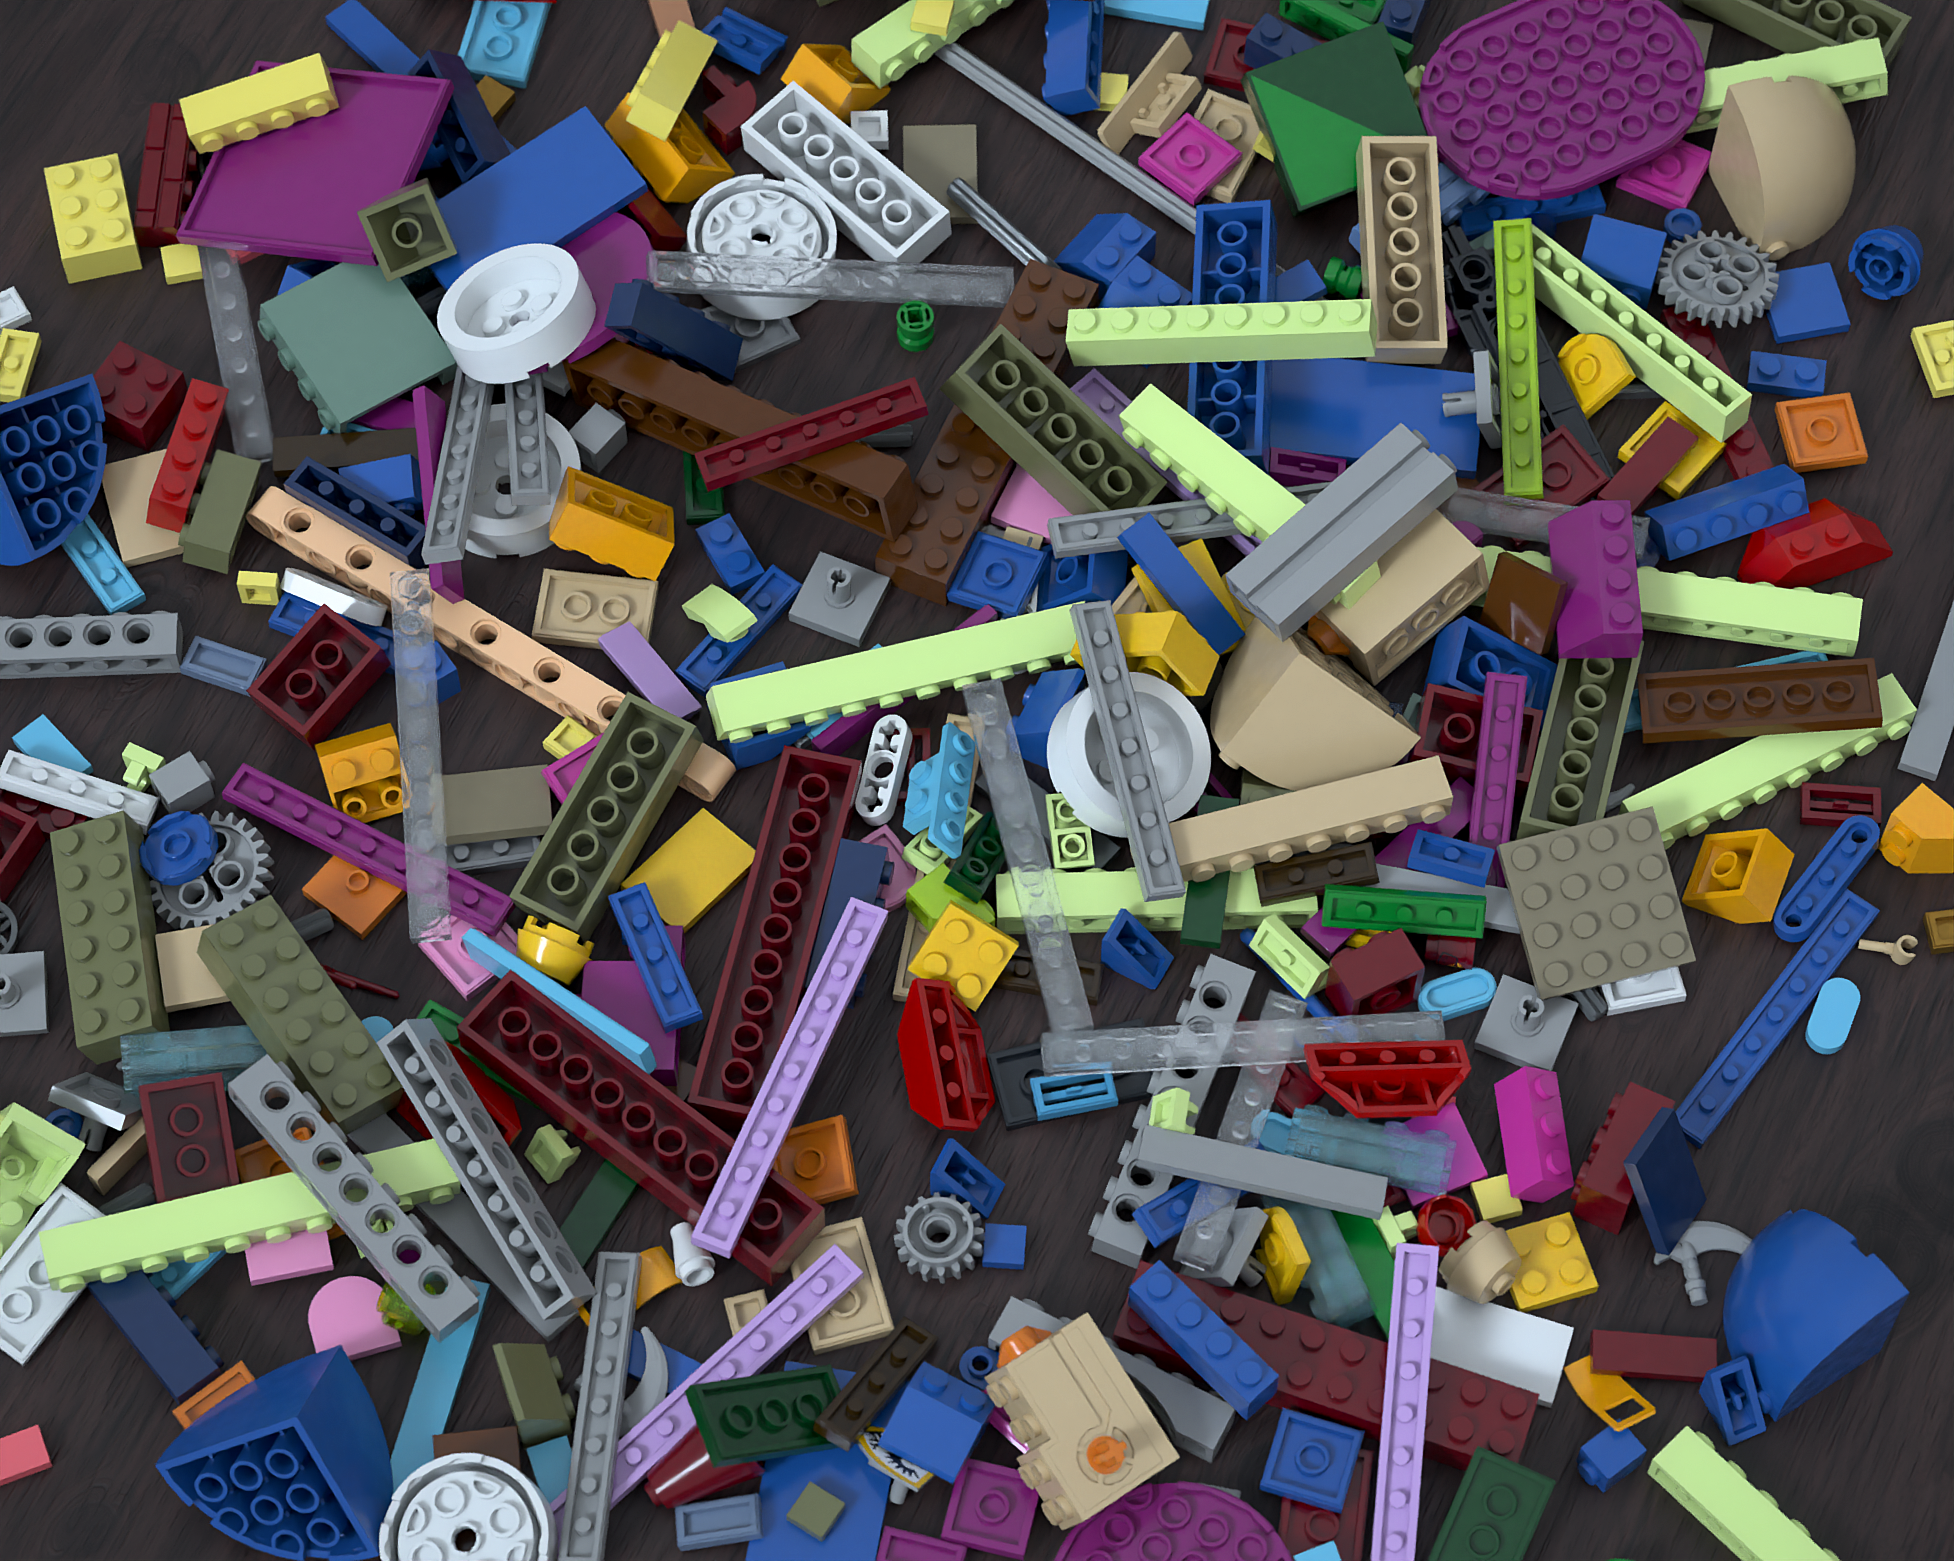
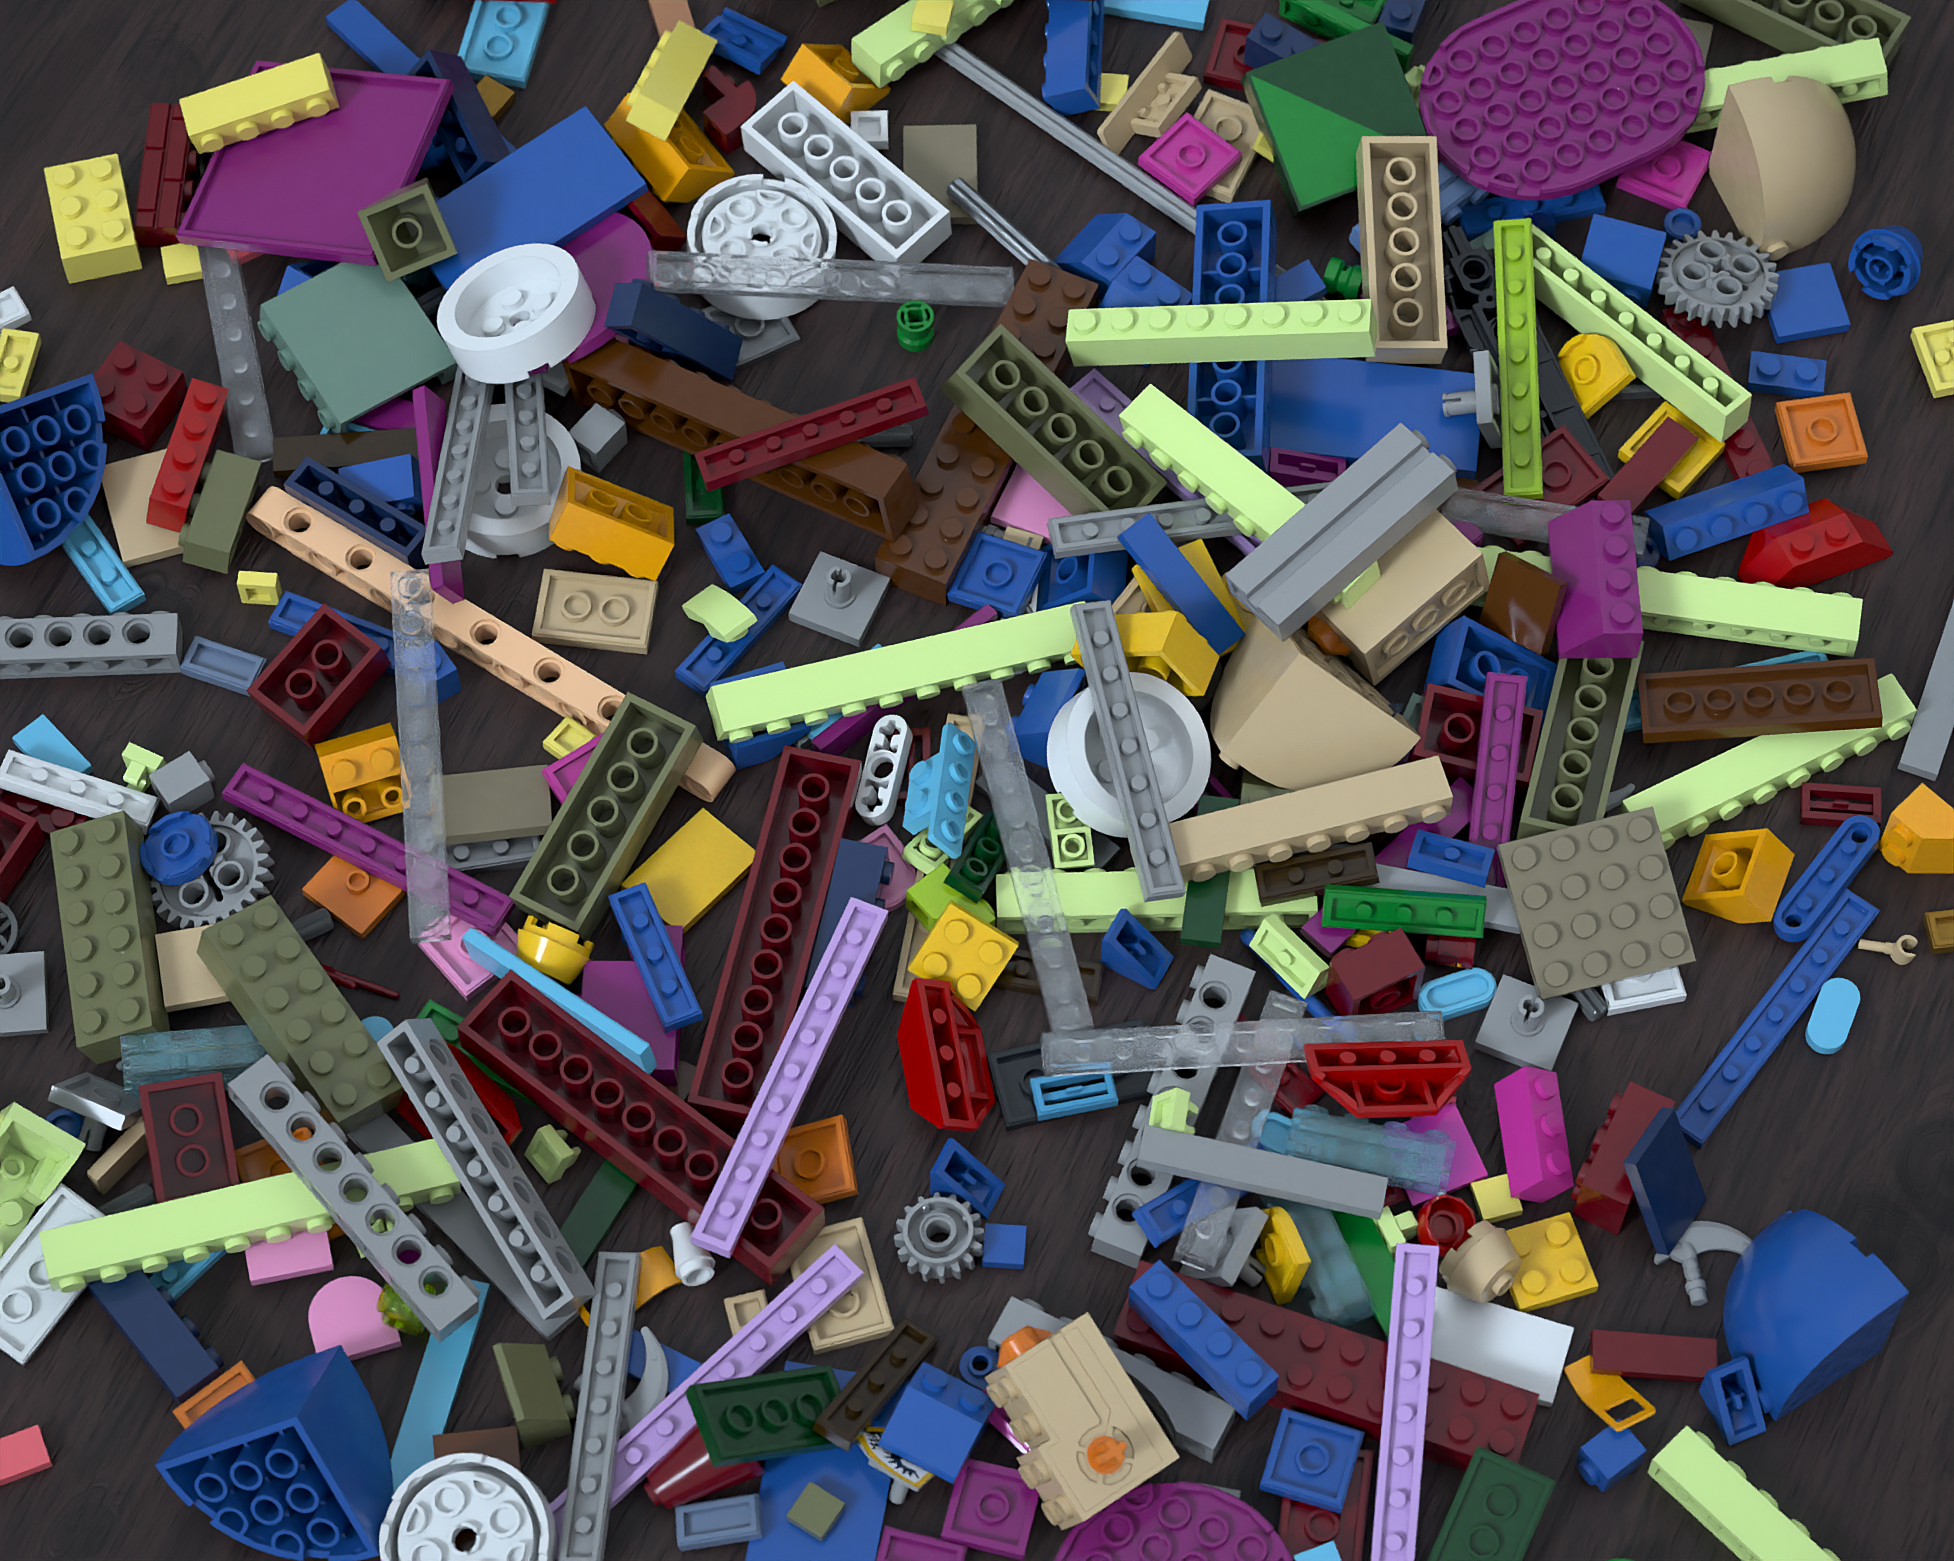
(335, 596): white beam -> none
(551, 1466): medium azure tile -> none
(648, 671): lavender slope -> none

